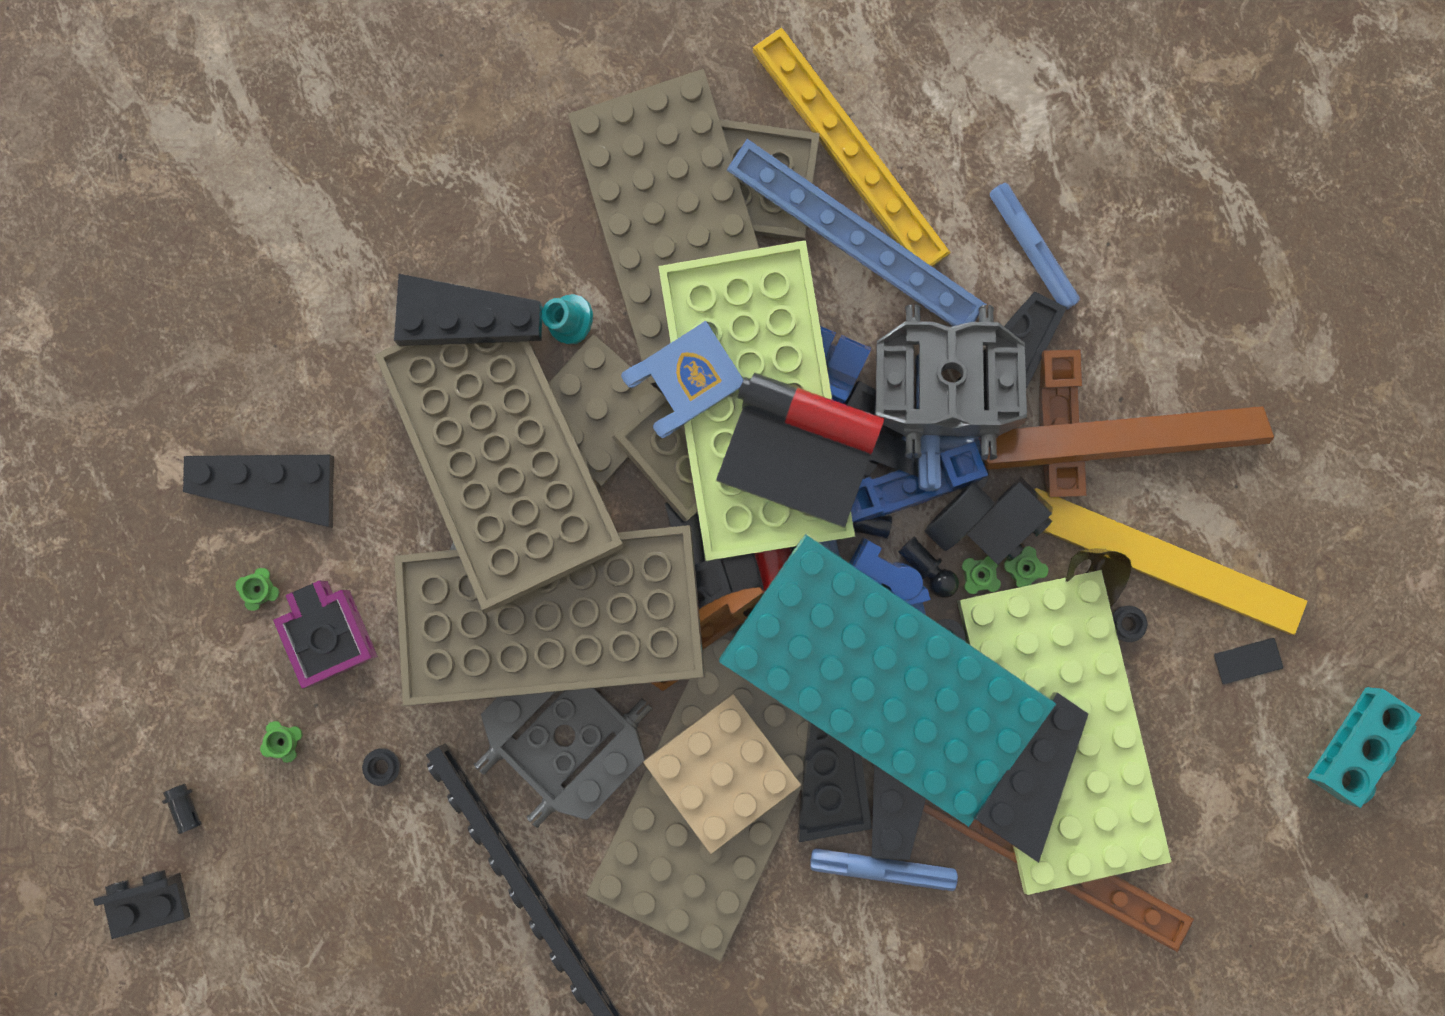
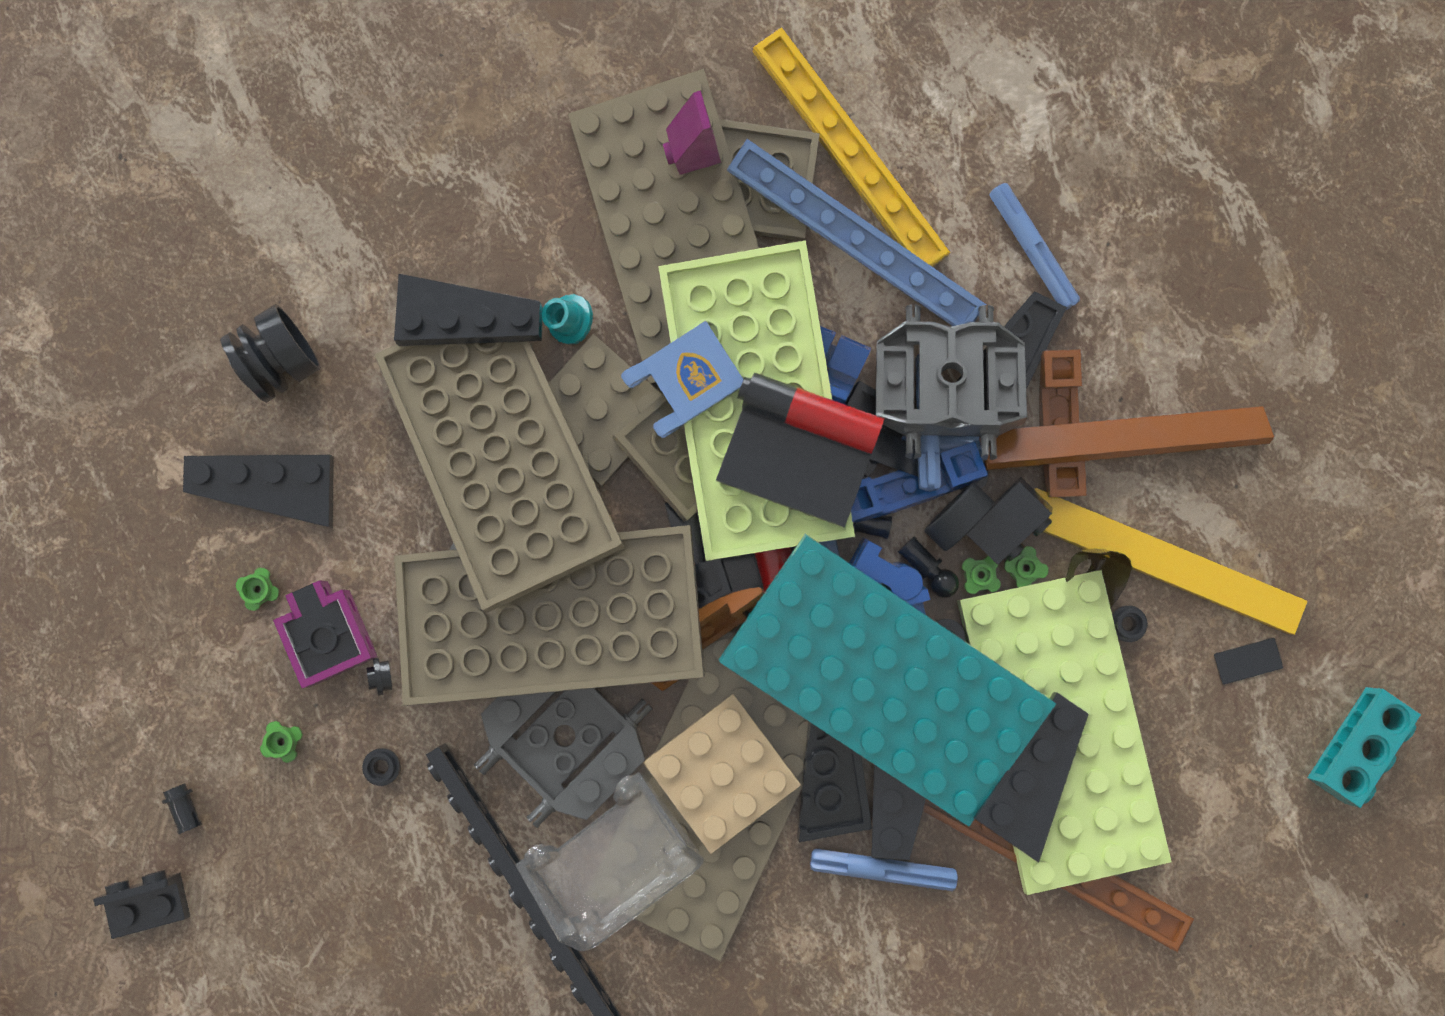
(264, 357): none -> black wheel
(379, 676): none -> black plate
(610, 867): none -> clear windscreen
(691, 137): none -> magenta slope

